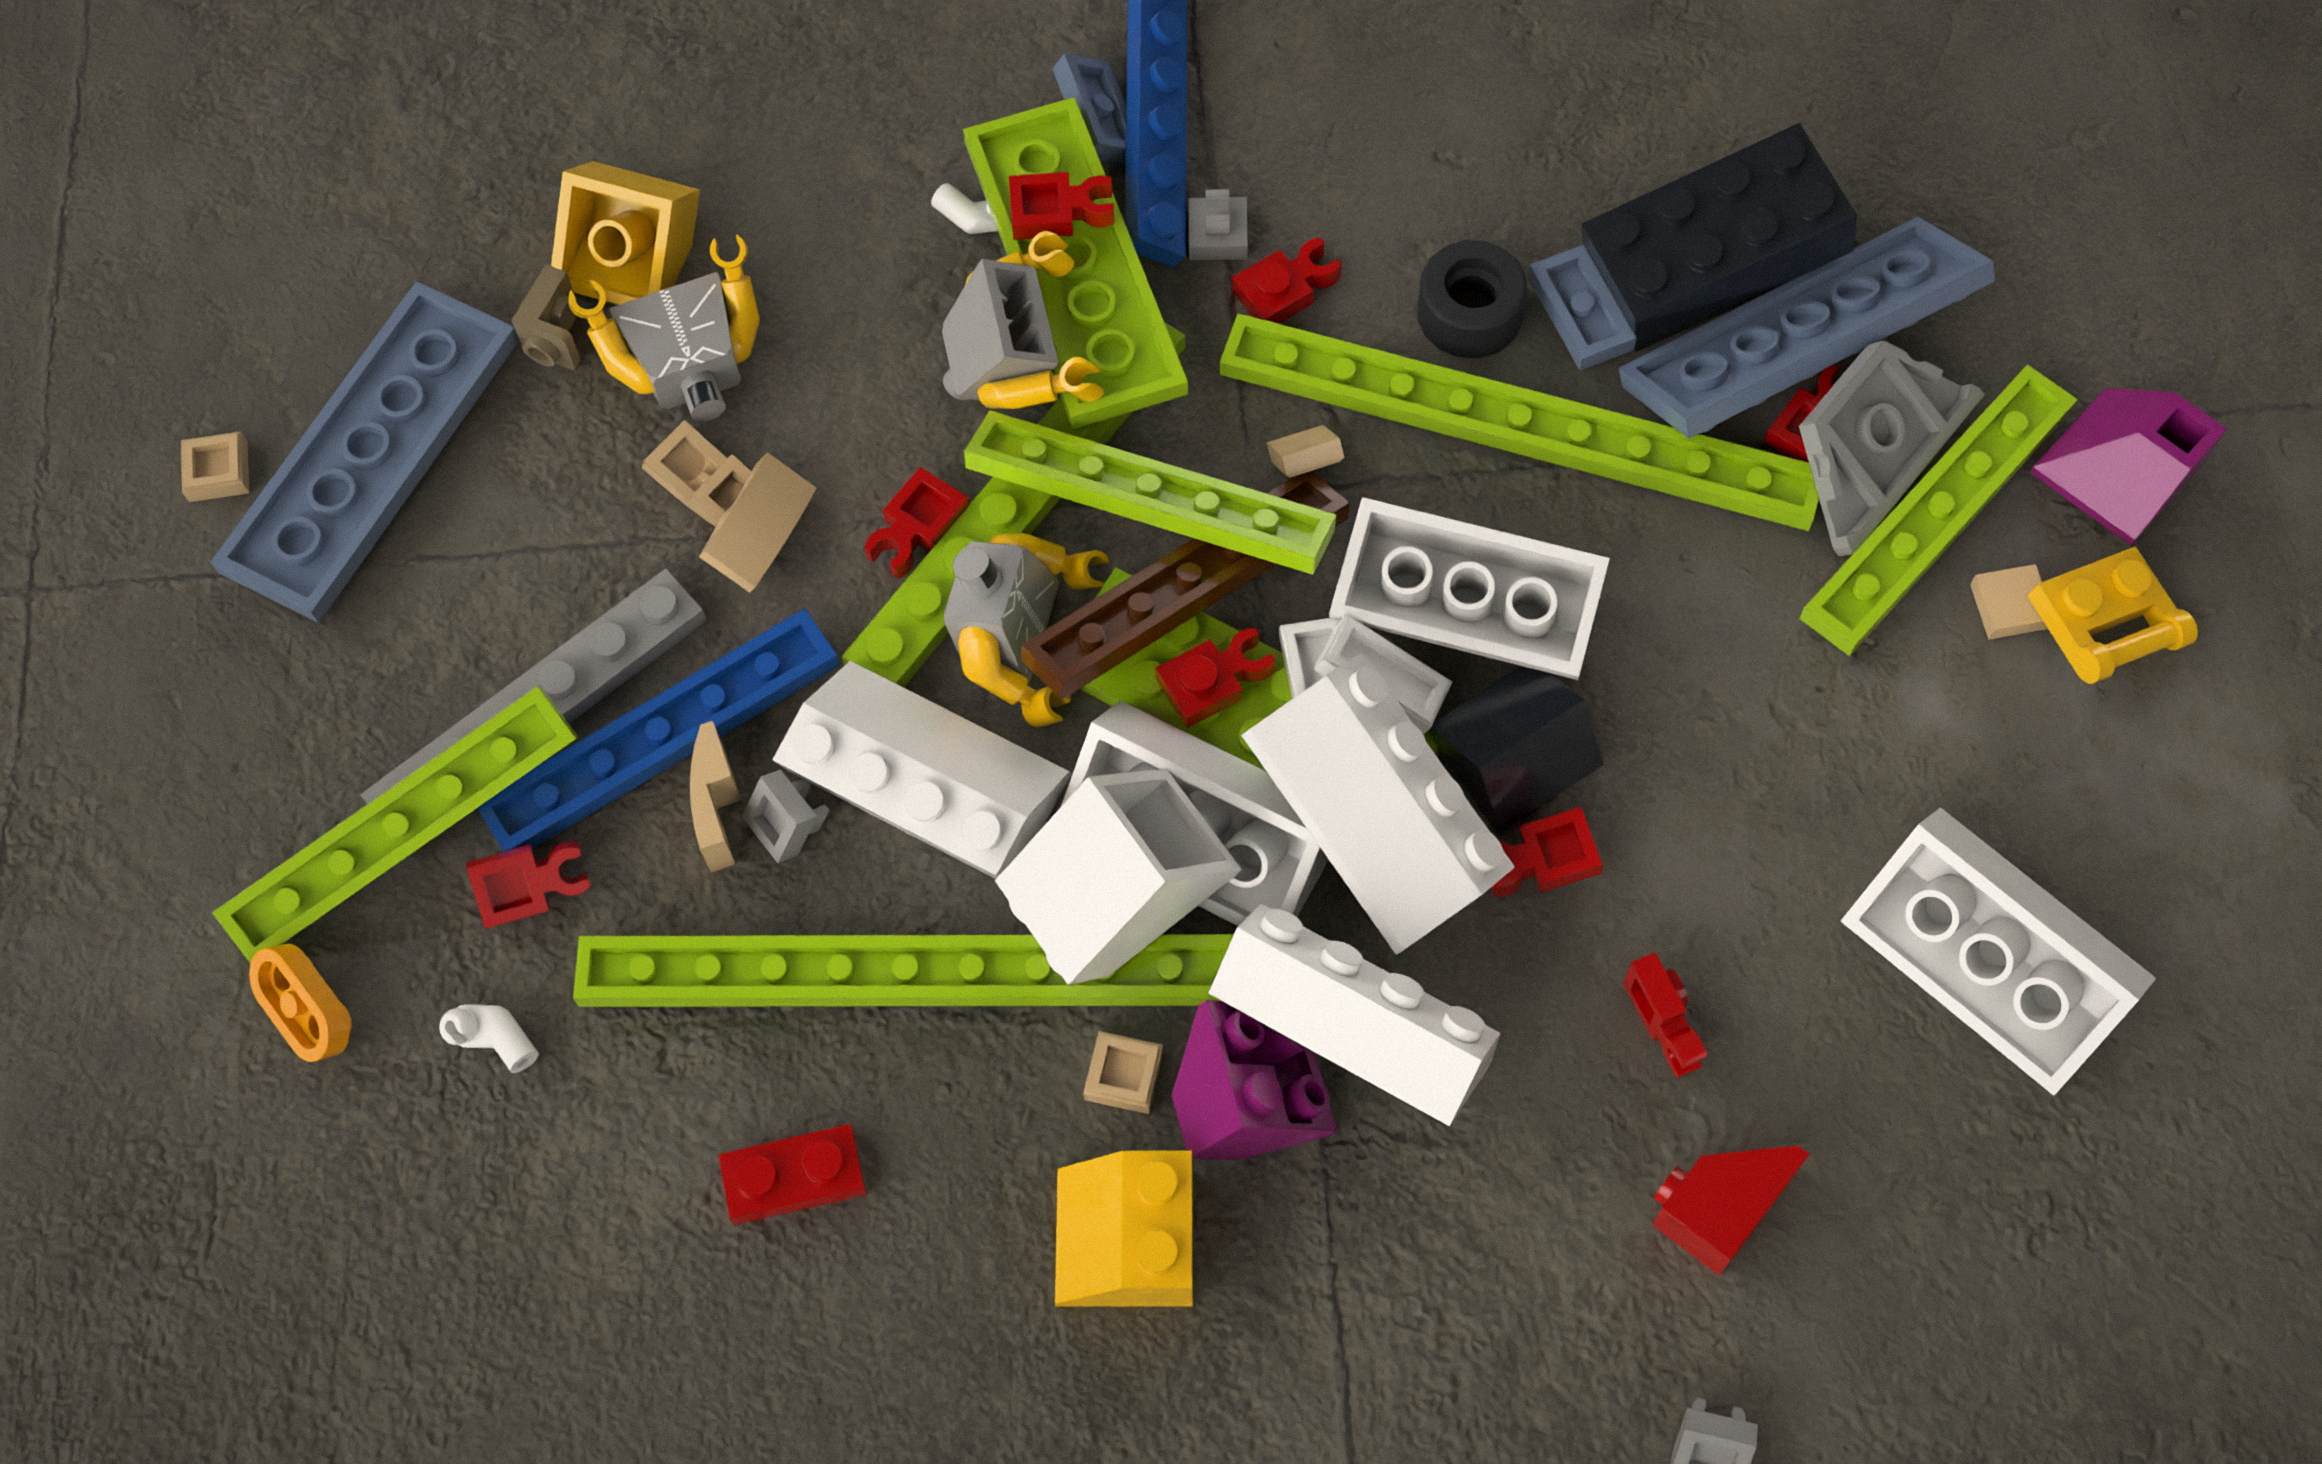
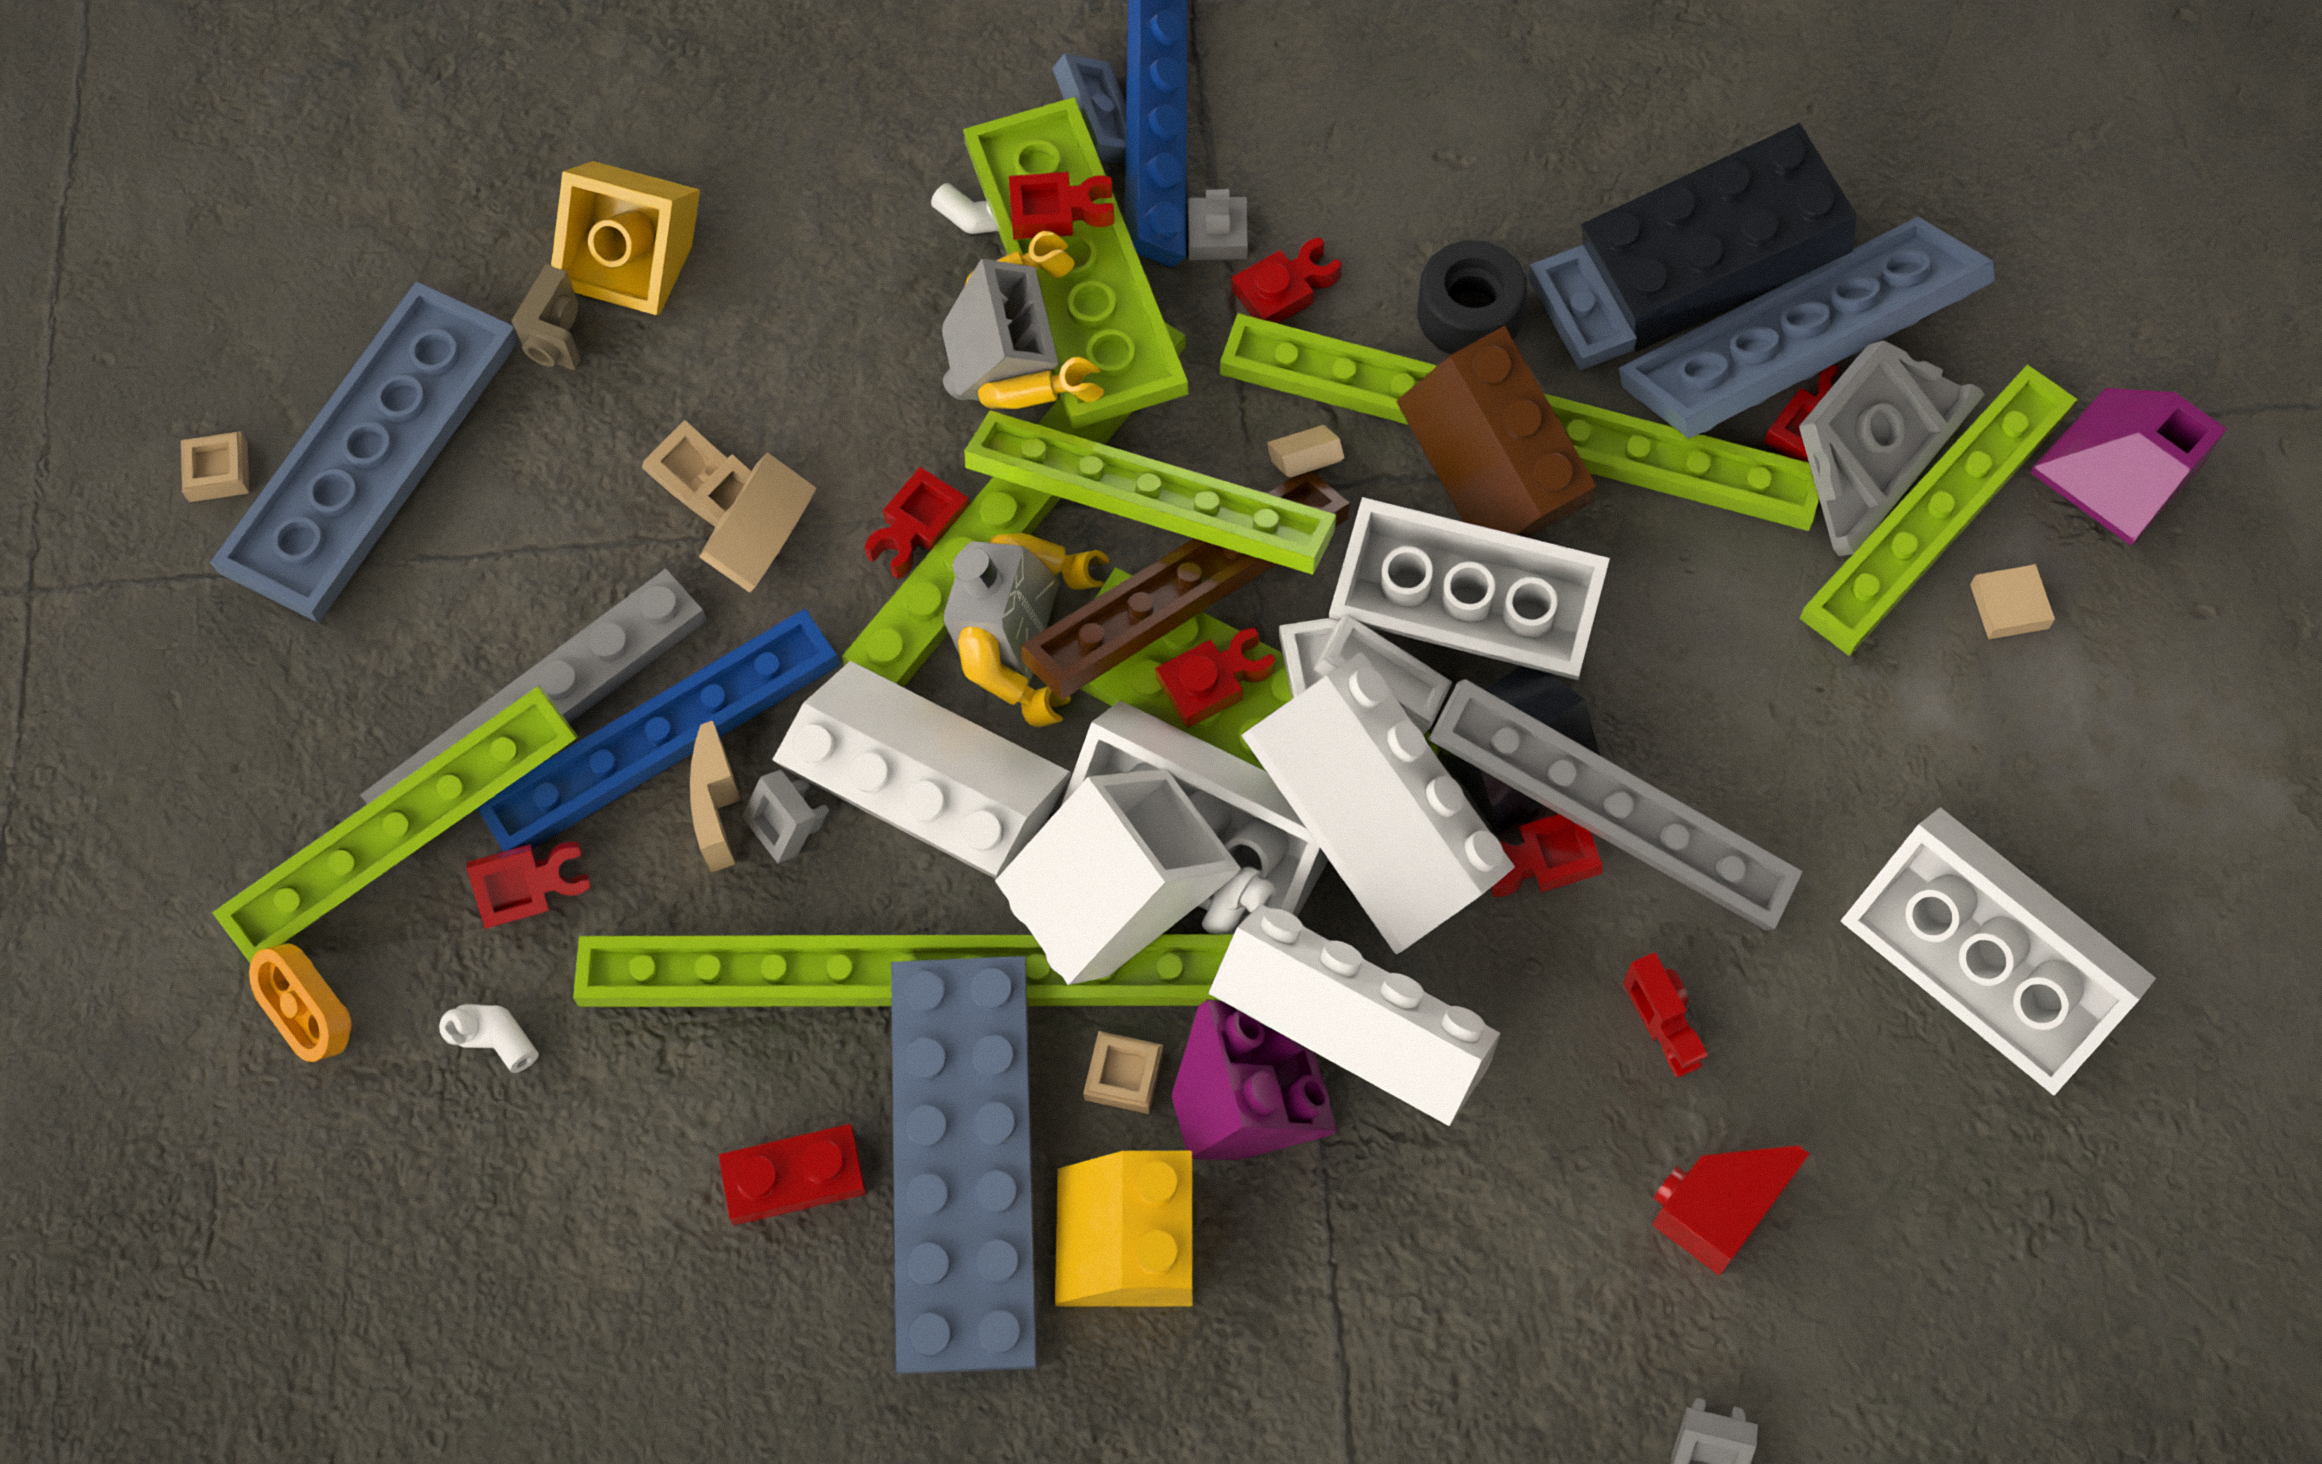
(680, 339): torso -> none
(962, 1166): none -> sand blue plate
(1241, 892): none -> white arm
(1496, 440): none -> reddish brown slope
(1615, 805): none -> light grey plate
(2104, 597): yellow plate -> none

